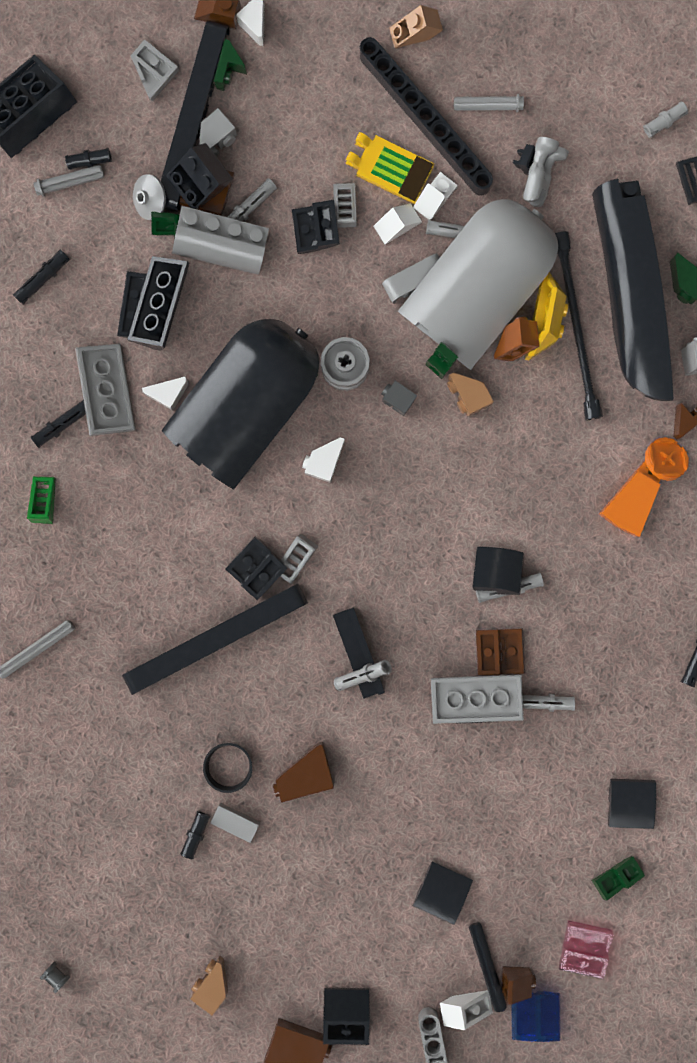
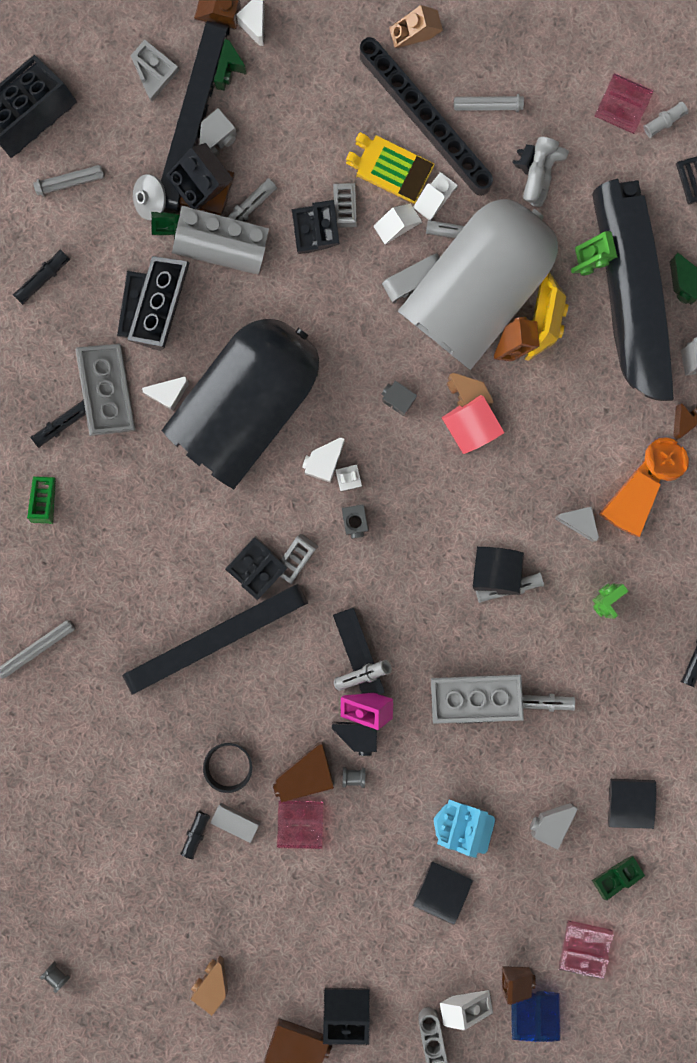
(88, 158): black pin -> none
(300, 814): none -> clear pink slope
(342, 351): light grey wheel -> none
(348, 478): none -> white tile
(353, 777): none -> dark grey bush
(357, 737): none -> black slope
(358, 511): none -> dark grey brick
(367, 709): none -> dark pink slope
(441, 360): dark green slope -> none
(464, 828): none -> medium azure piece
(473, 424): none -> coral slope
(487, 967): black axle -> none
(490, 651): reddish brown slope -> none
(553, 825): none -> light grey slope
(580, 521): none -> light grey slope
(591, 405): black hose -> none
(595, 253): none -> bright green bracket
(607, 596): none -> bright green bracket
(628, 95): none -> clear pink slope

